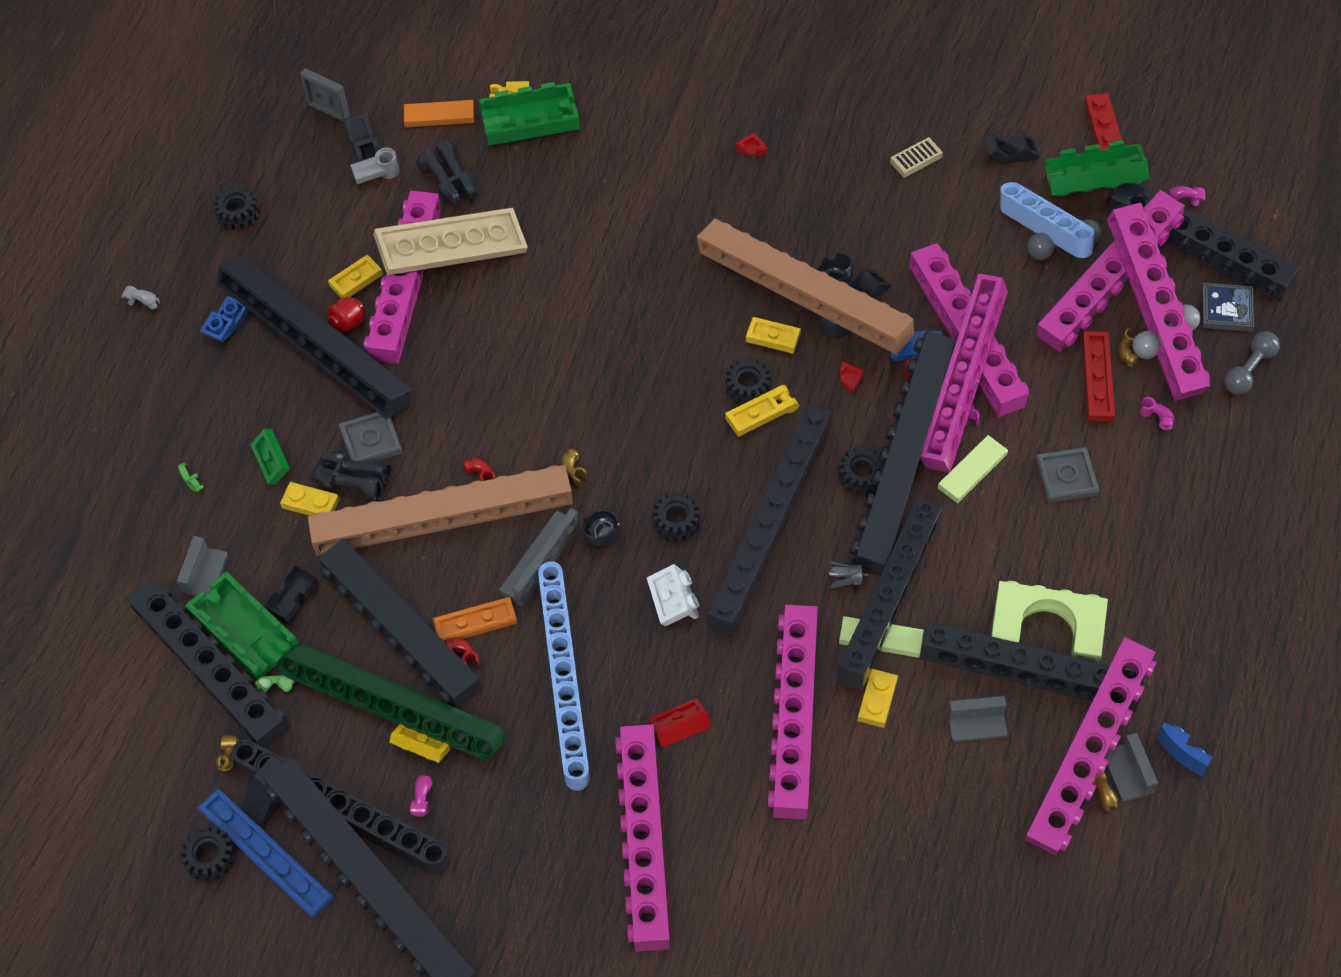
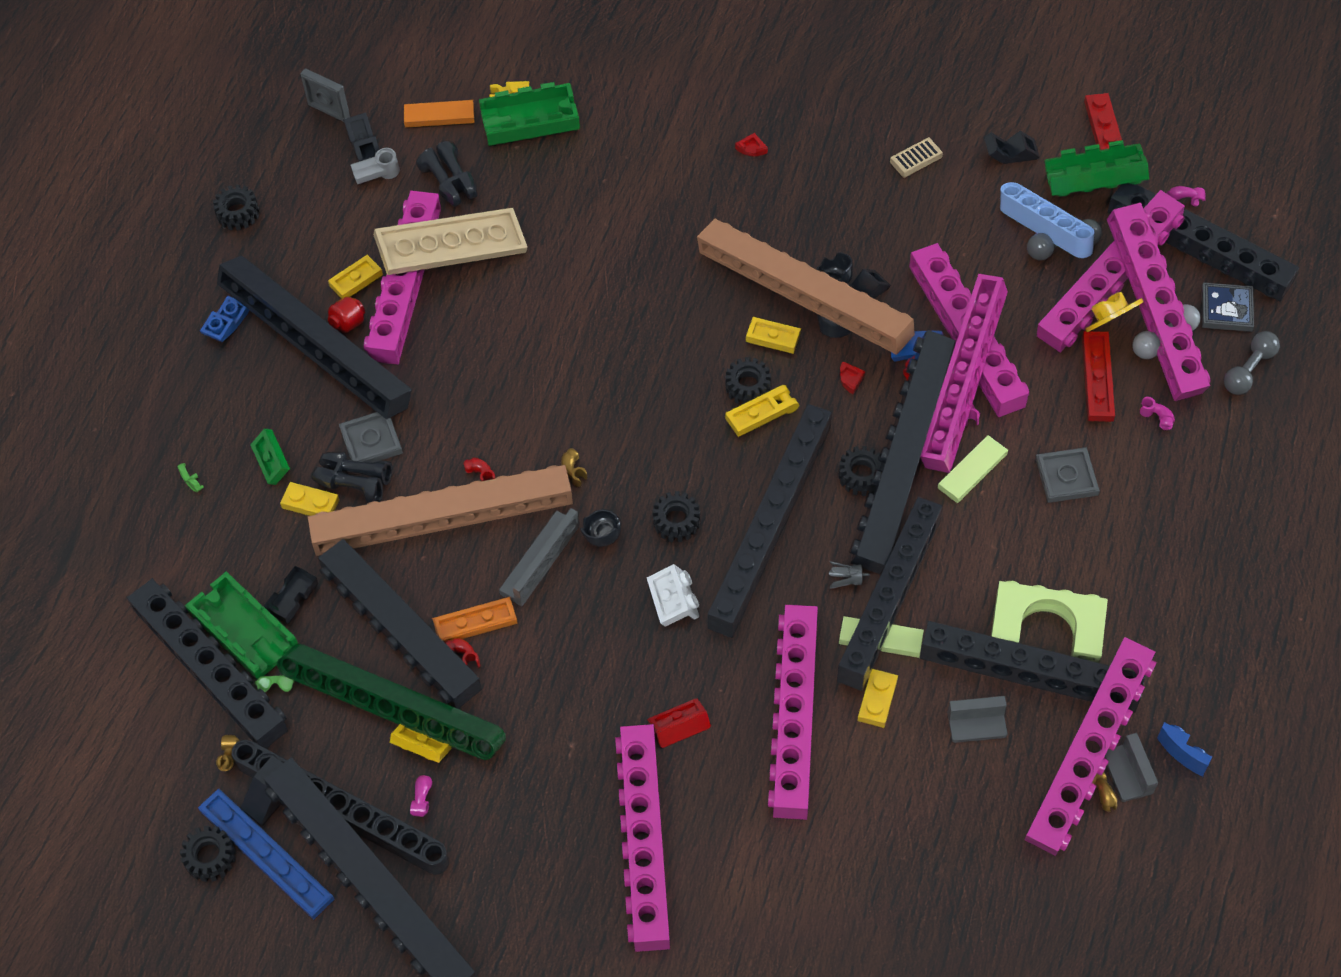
(146, 297): light grey arm -> none
(200, 568): dark grey panel -> none
(565, 684): light blue beam -> none
(1110, 309): none -> yellow piece
(1124, 351): pearl gold arm -> none

